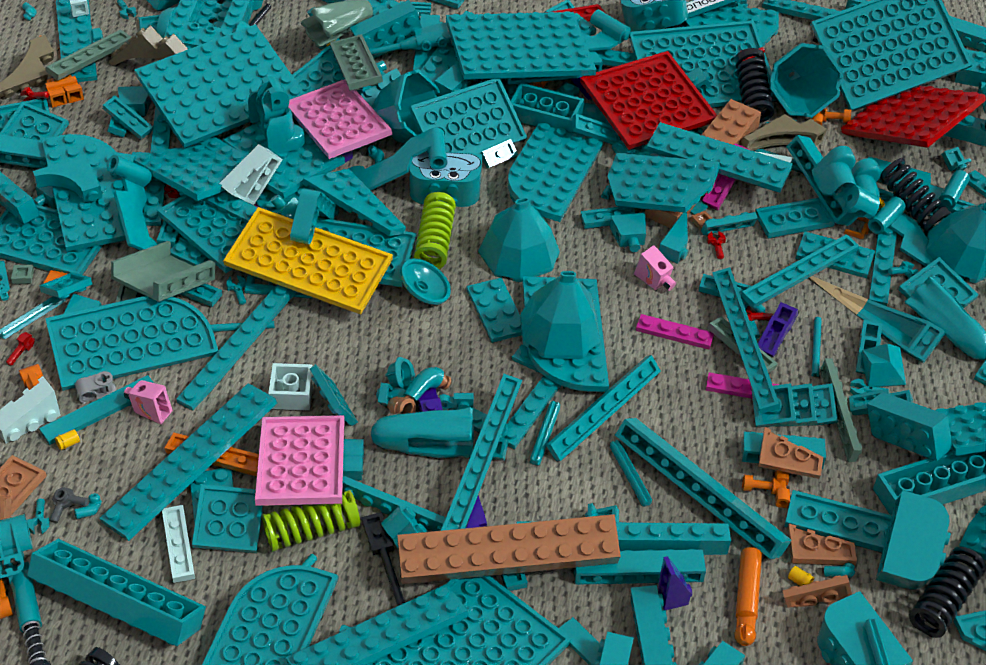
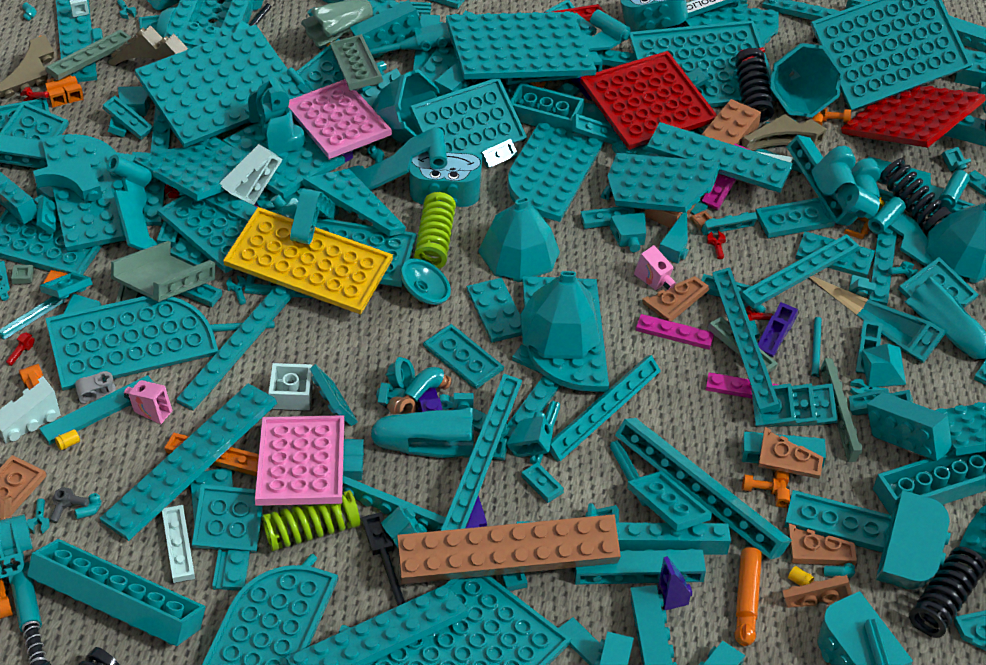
(46, 215): none -> teal plate
(231, 570): none -> teal plate
(304, 86): none -> teal bar
(463, 356): none -> teal tile
(531, 436): none -> teal torso
(542, 482): none -> teal plate
(669, 500): none -> teal plate
(676, 300): none -> nougat wing
(861, 286): none -> teal bracket

